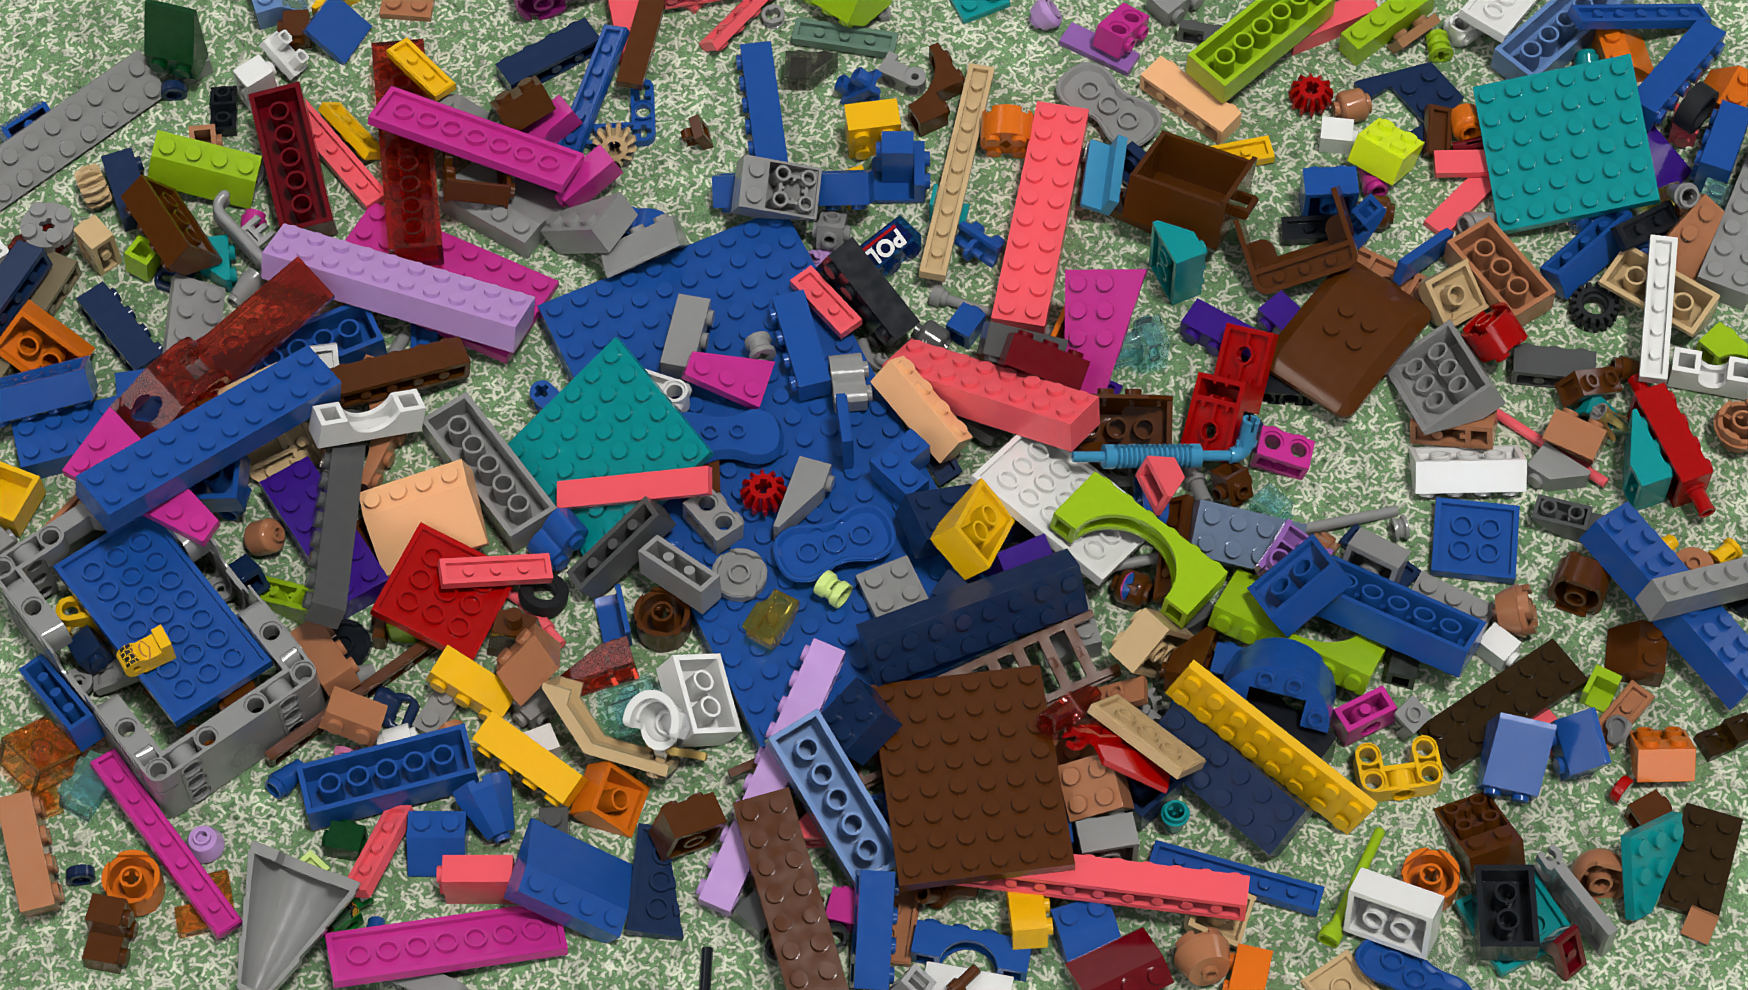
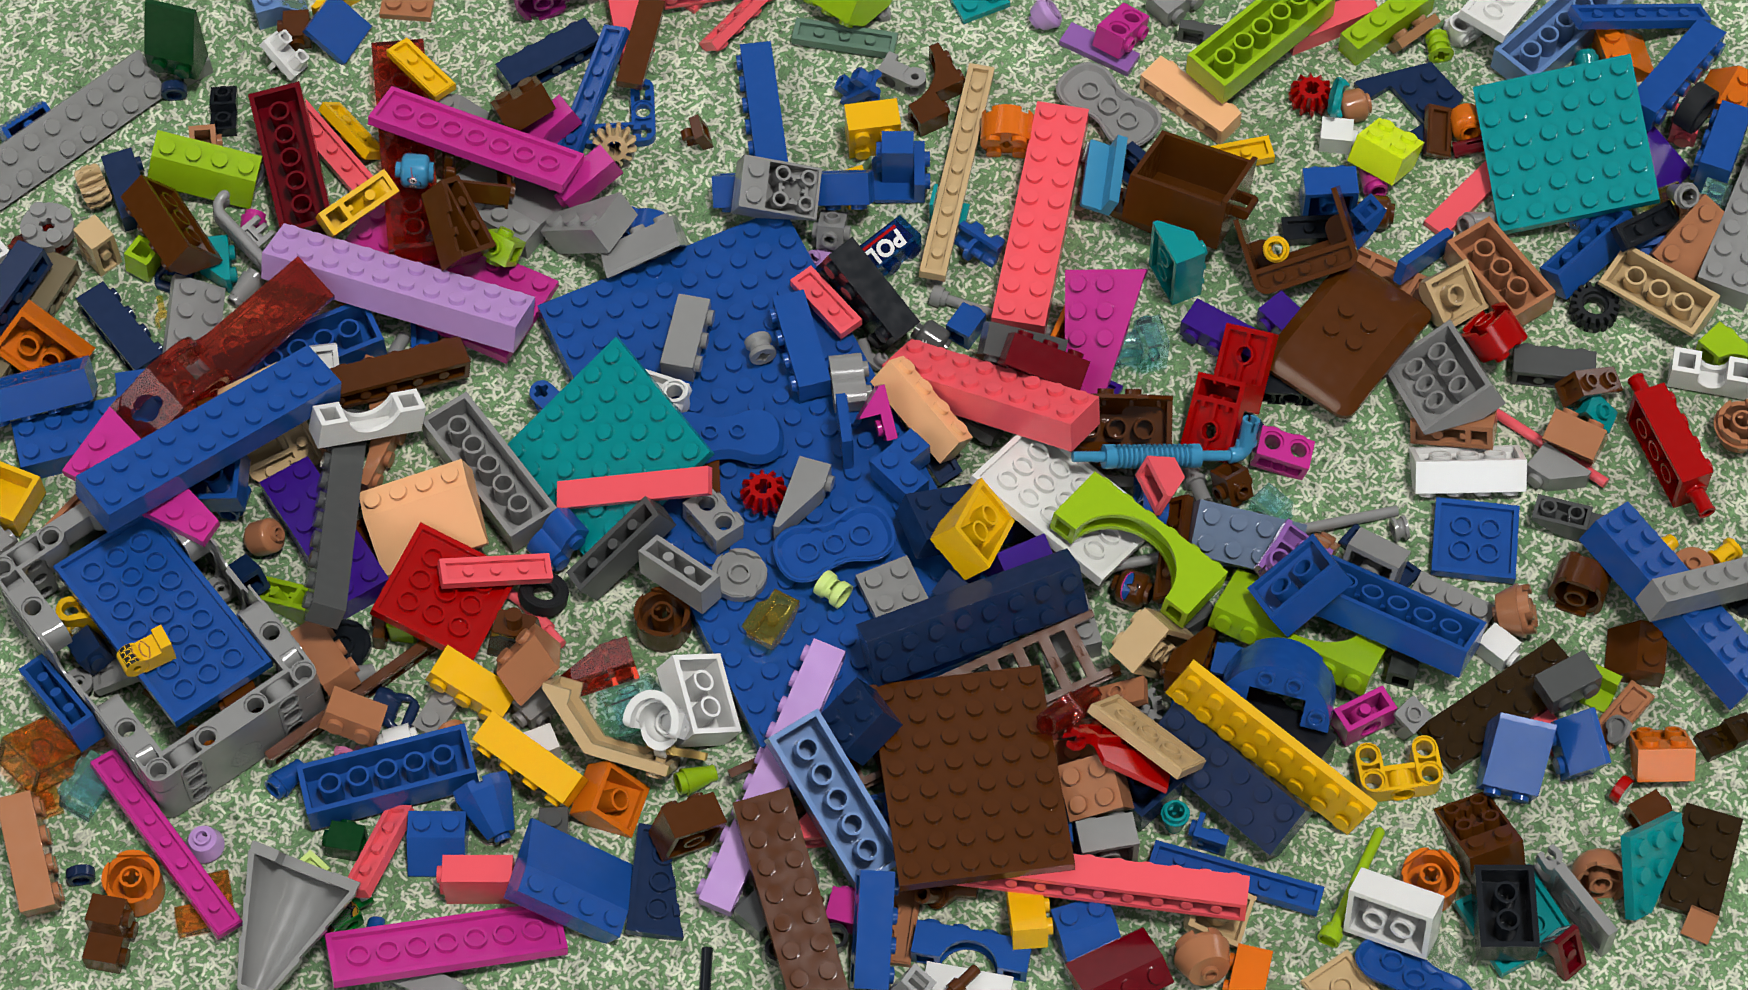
(162, 313): none -> clear yellow hand
(254, 77): white brick -> none
(356, 204): none -> yellow slope
(415, 171): none -> dark azure head
(455, 224): none -> reddish brown wedge
(507, 248): none -> lime brick
(613, 616): blue panel -> none
(694, 778): none -> lime cone
(730, 376): dark pink wing -> none
(775, 22): light grey bush -> none
(808, 69): clear smoke slope -> none
(879, 405): none -> dark pink slope
(1209, 839): none -> blue bracket
(1269, 249): none -> yellow cone
(1336, 96): none -> teal piece
(1460, 163): coral tile -> none
(1568, 682): none -> dark grey brick
(1604, 414): pearl gold piece -> none
(1625, 367): reddish brown cone -> none
(1644, 469): teal slope -> none
(1658, 309): white plate -> none

